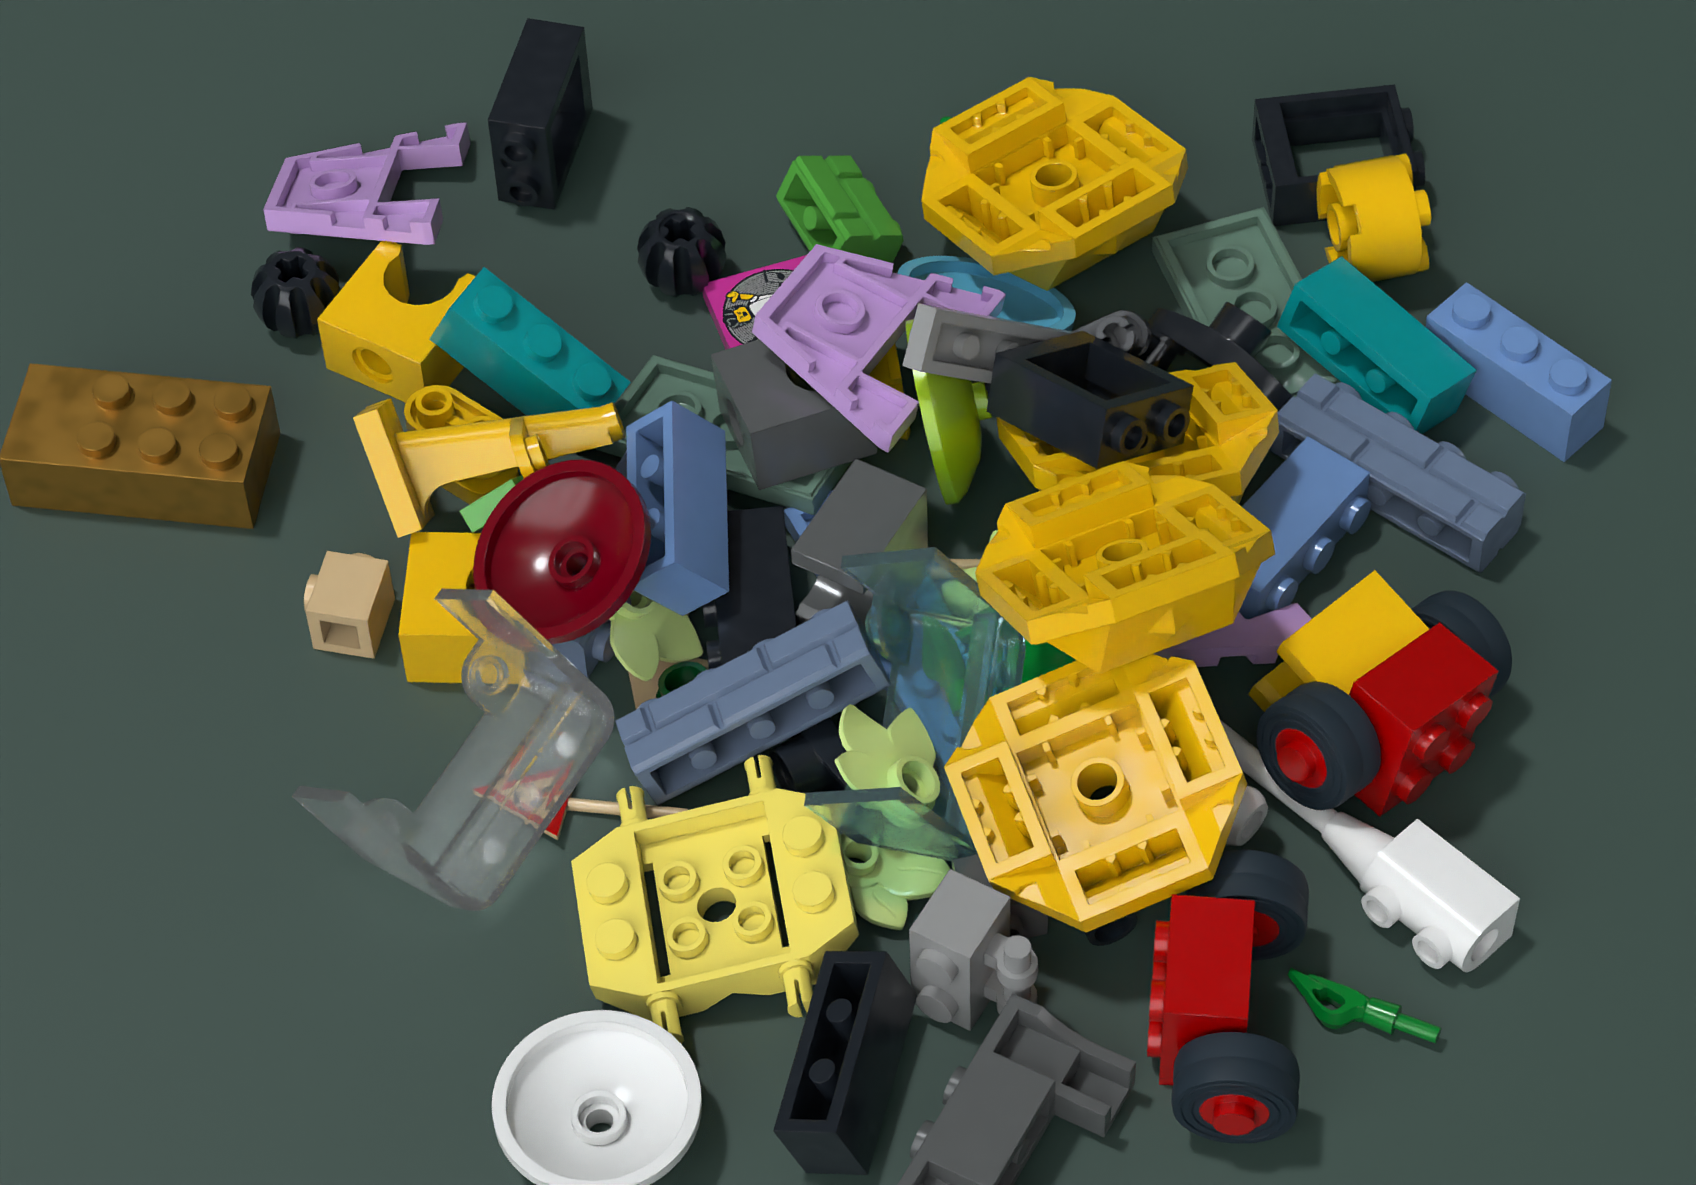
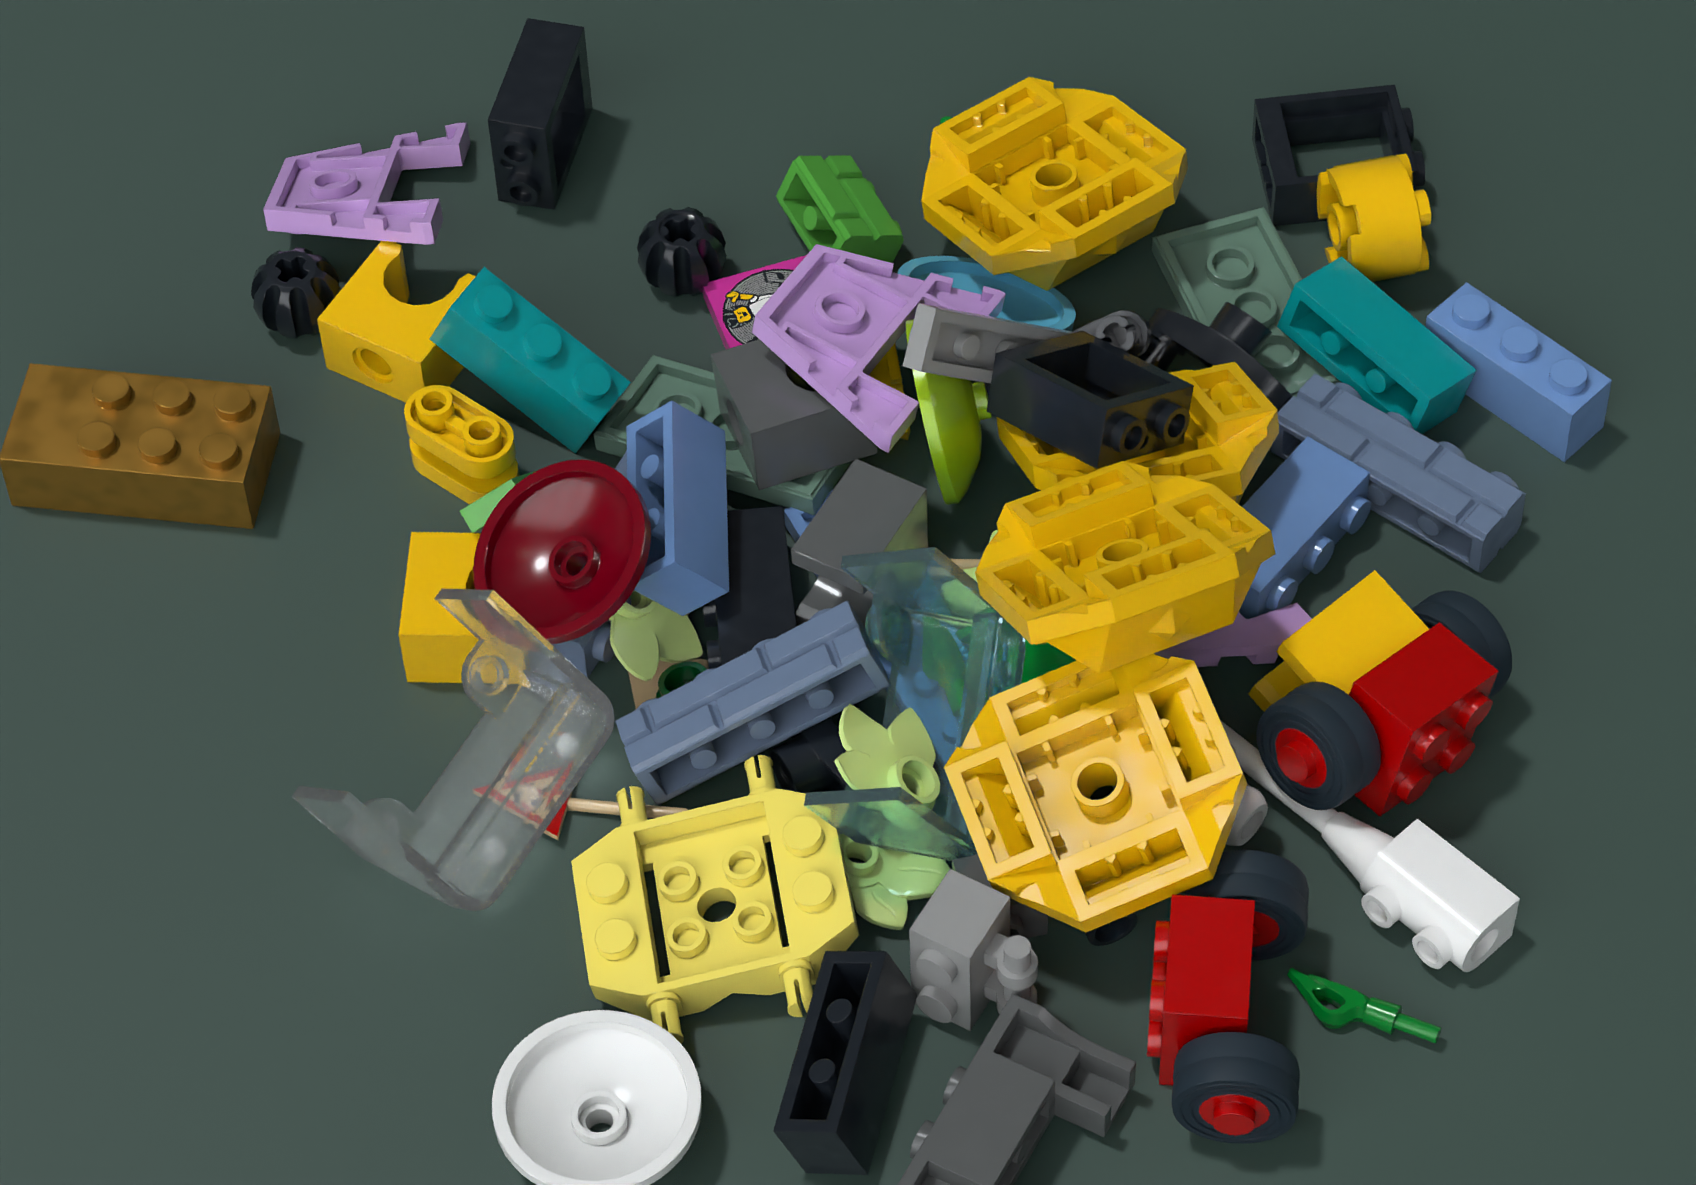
(349, 603): tan brick -> none
(419, 461): yellow piece -> none

